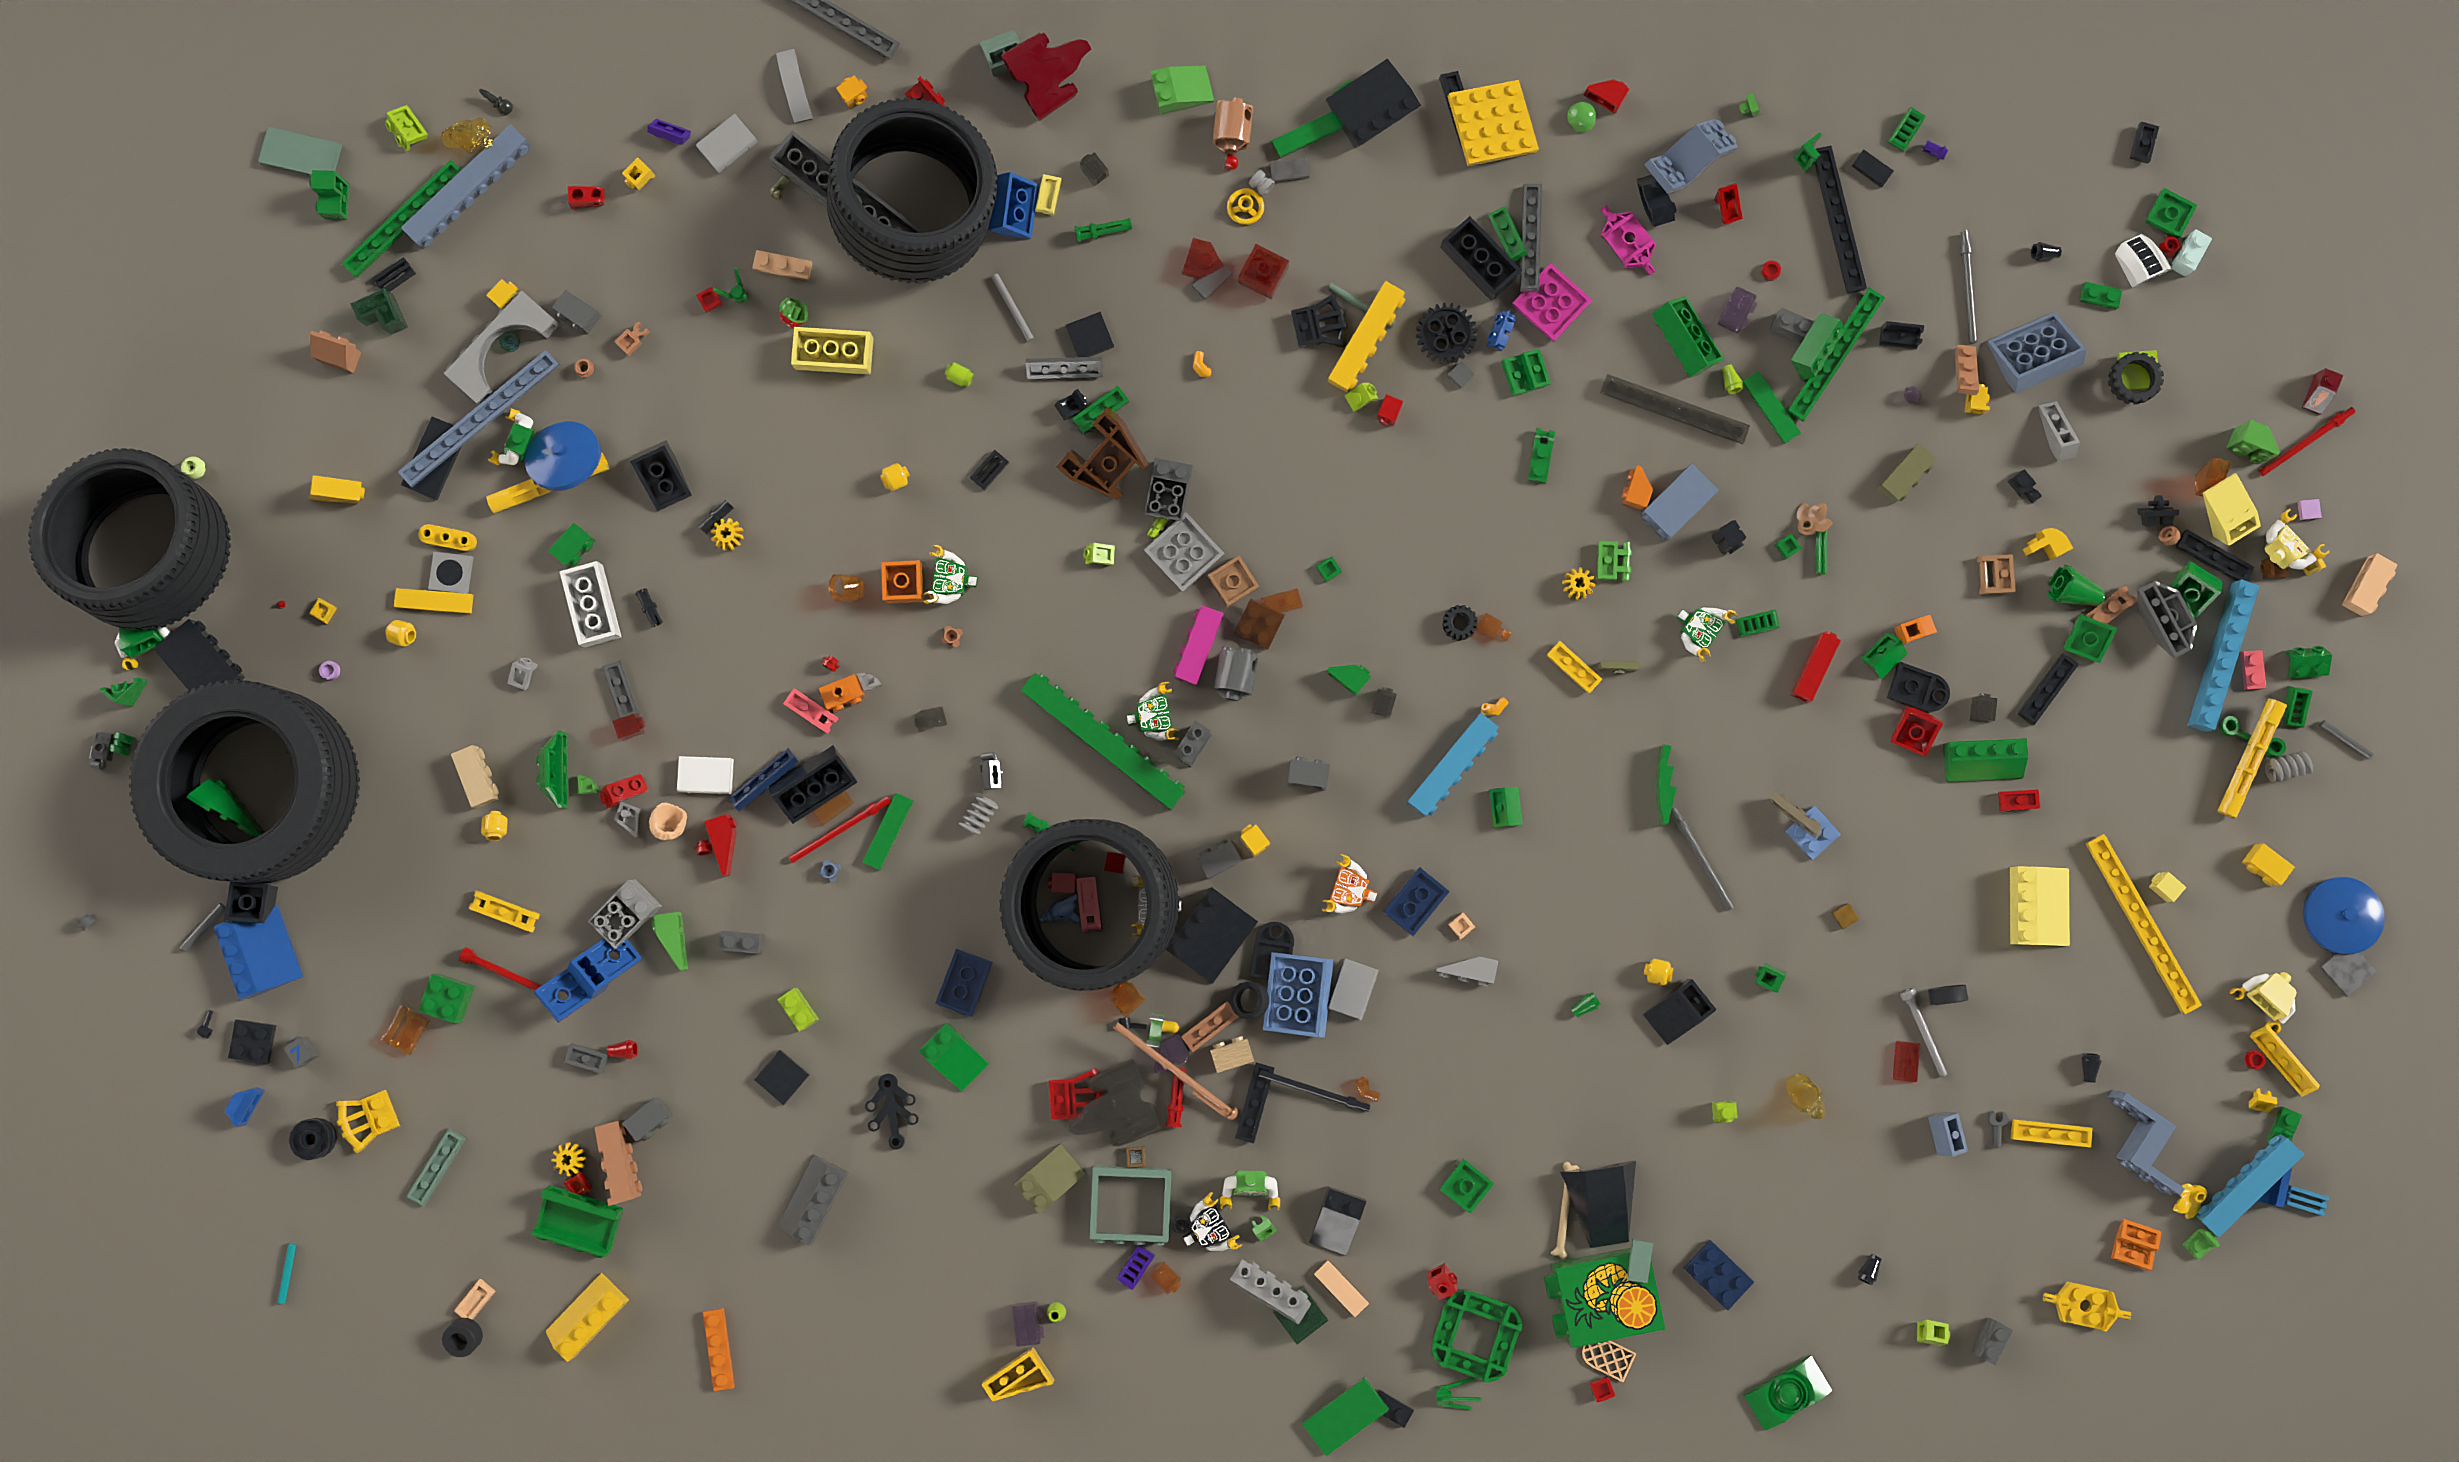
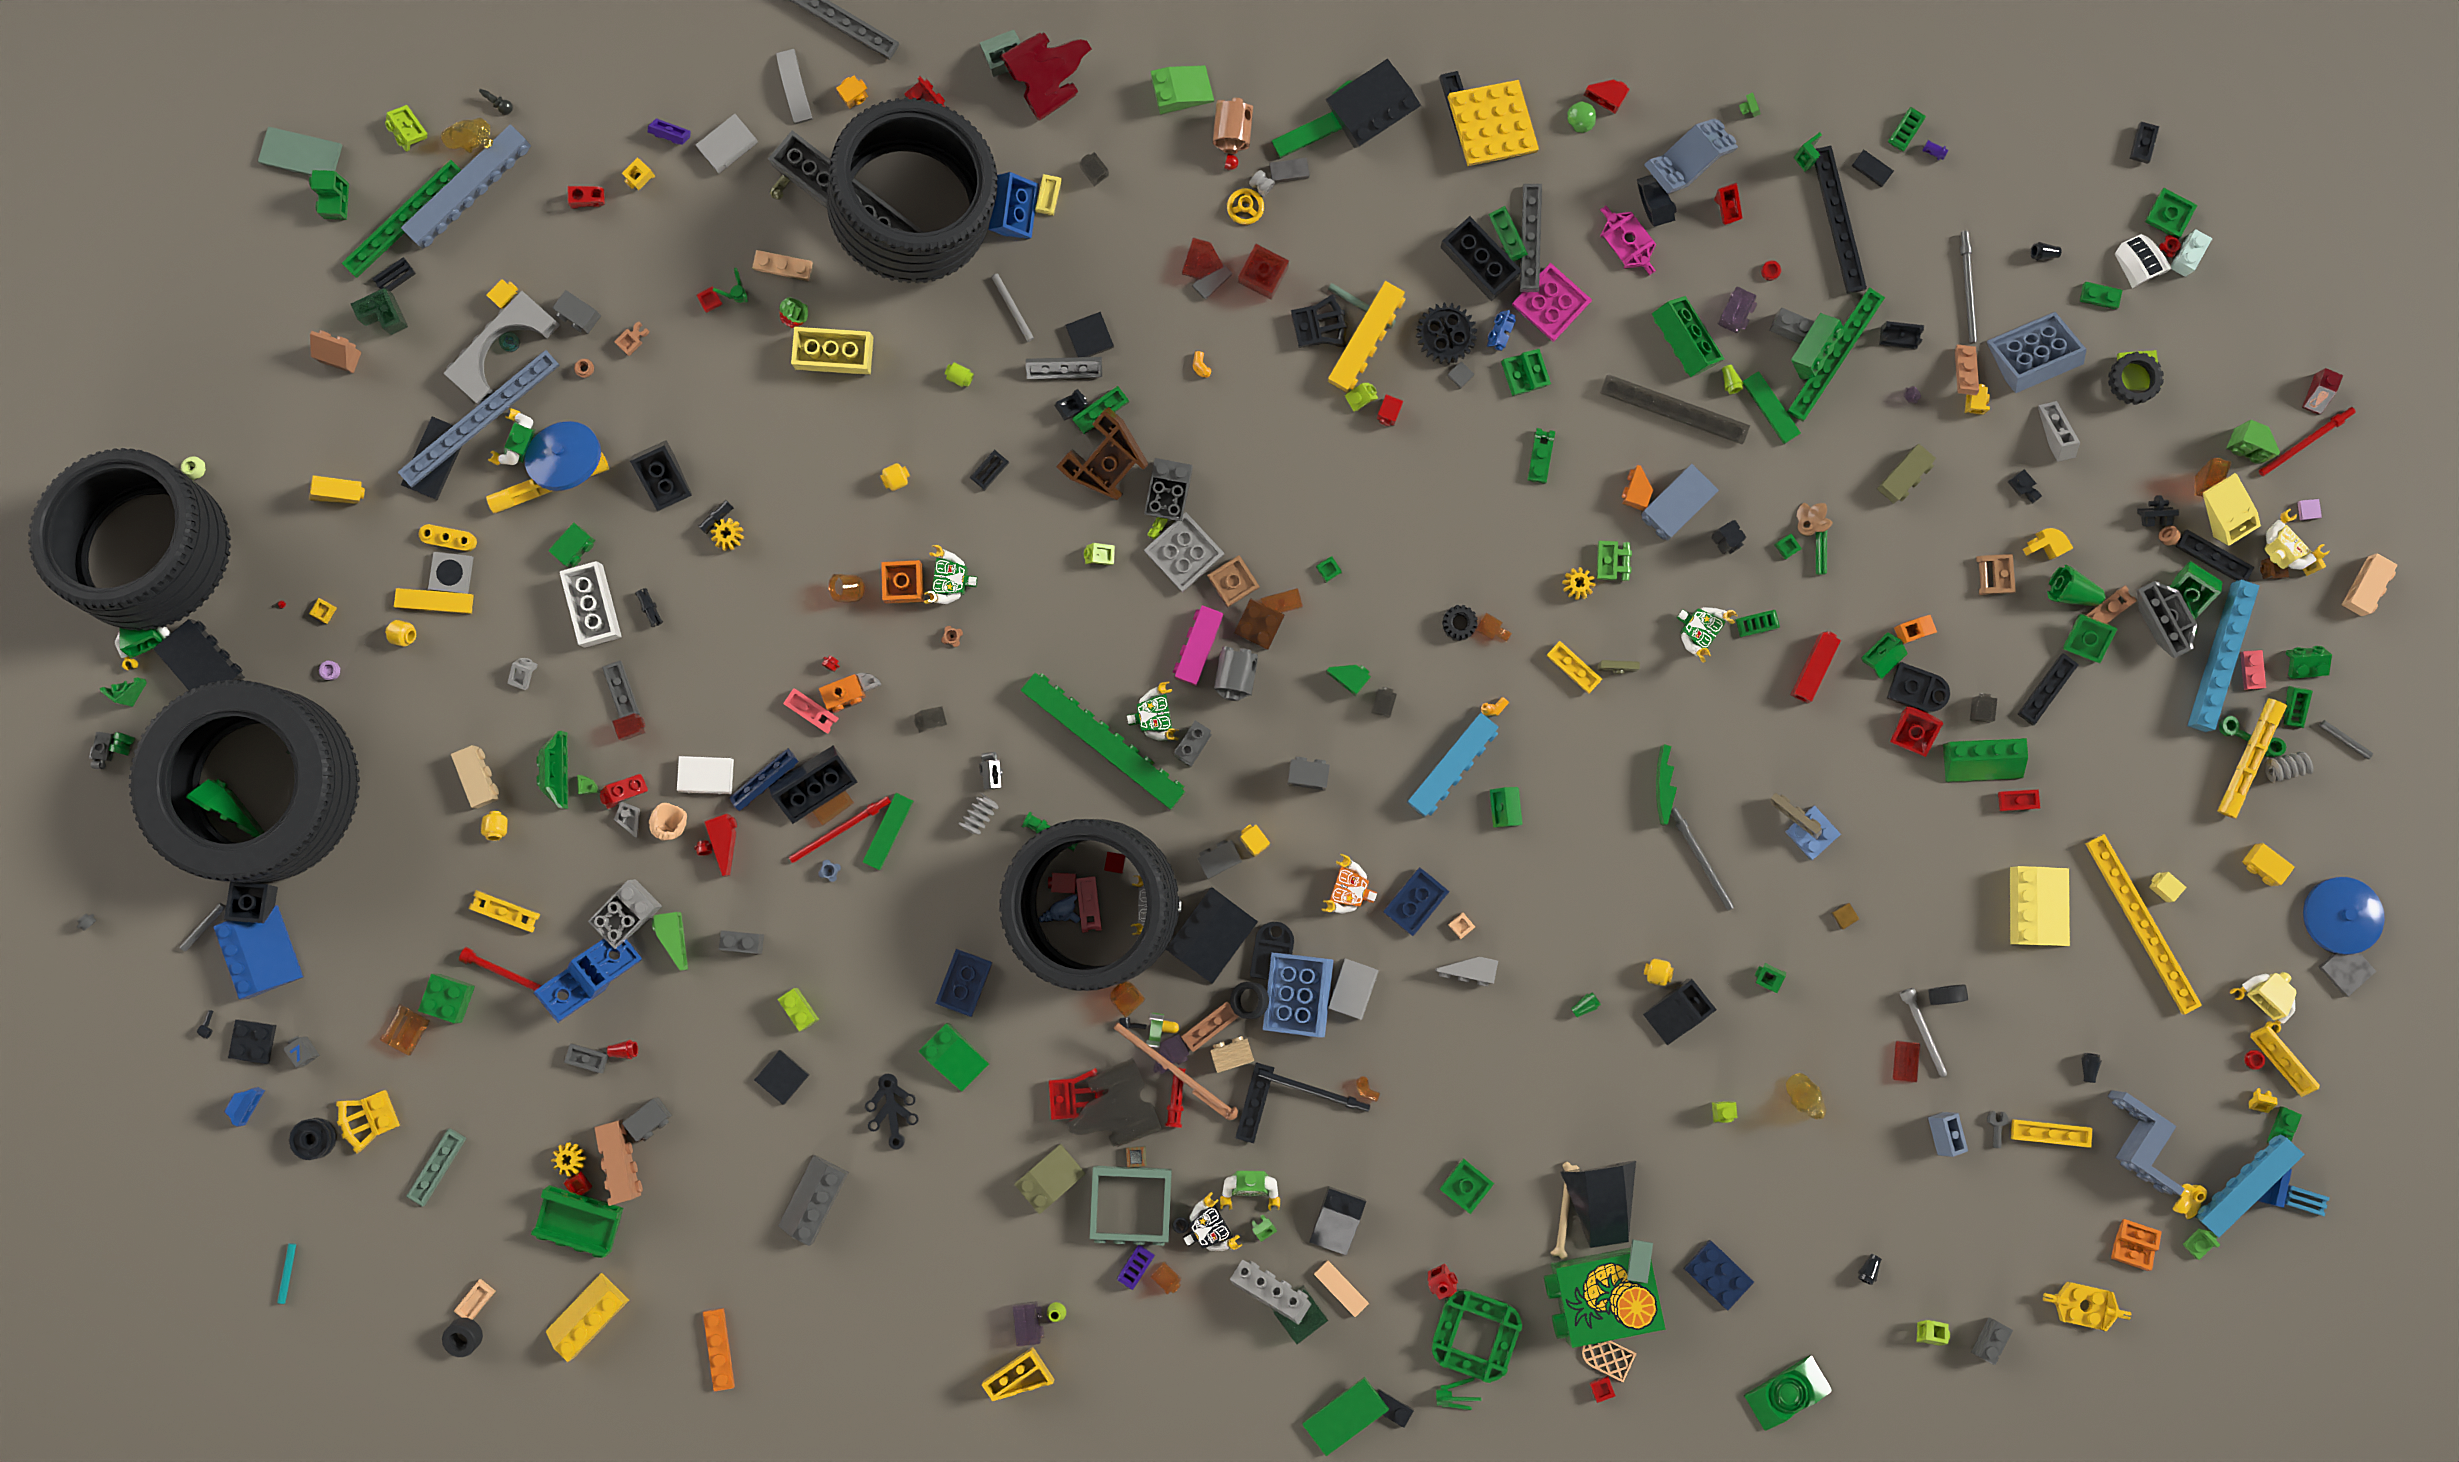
(1092, 232): green pin -> none

